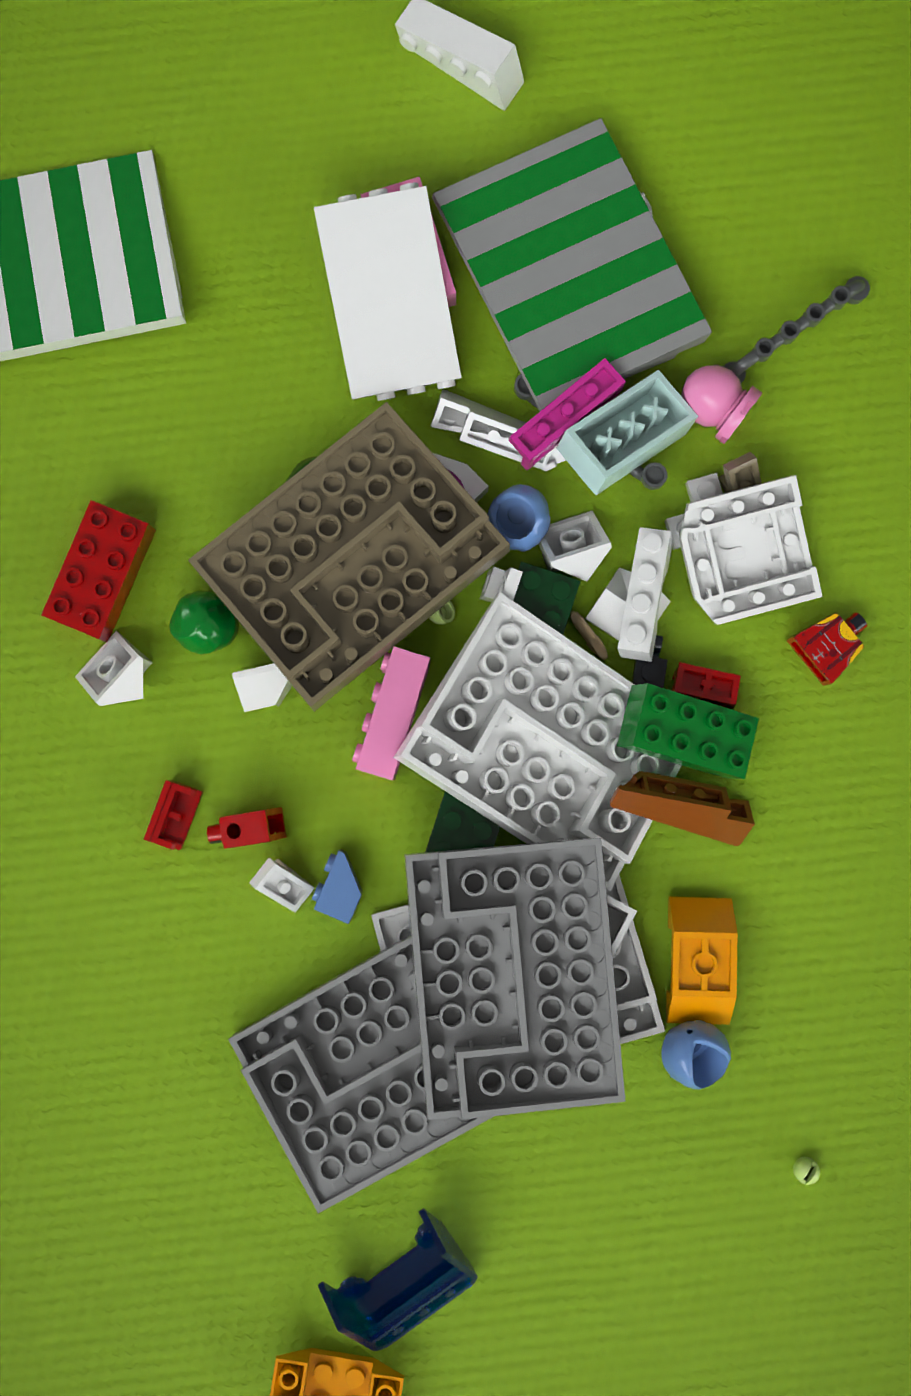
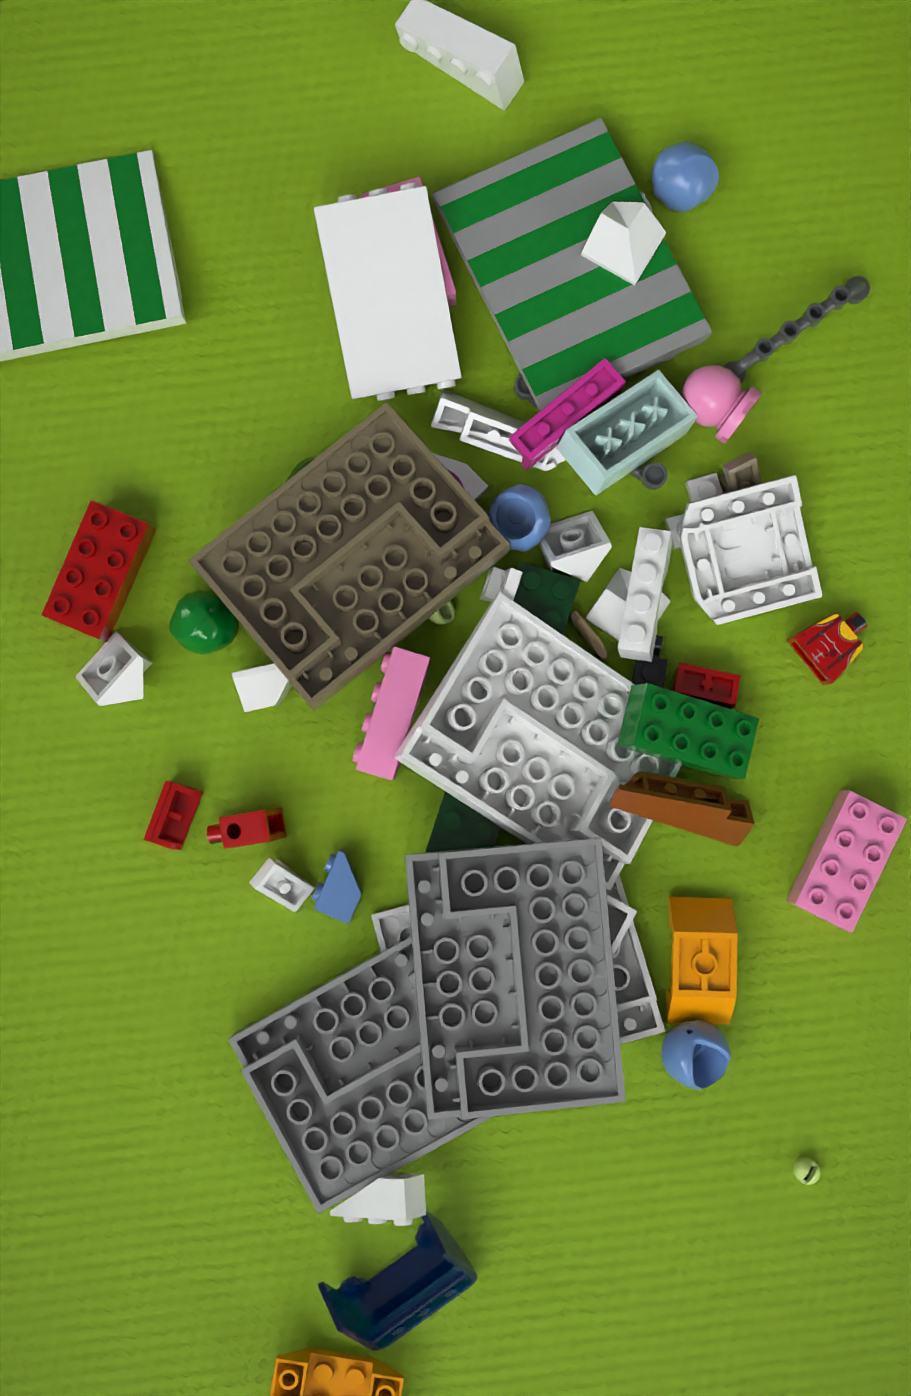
(387, 1198): none -> white slope
(624, 239): none -> white slope
(684, 176): none -> medium blue piece
(846, 860): none -> bright pink brick

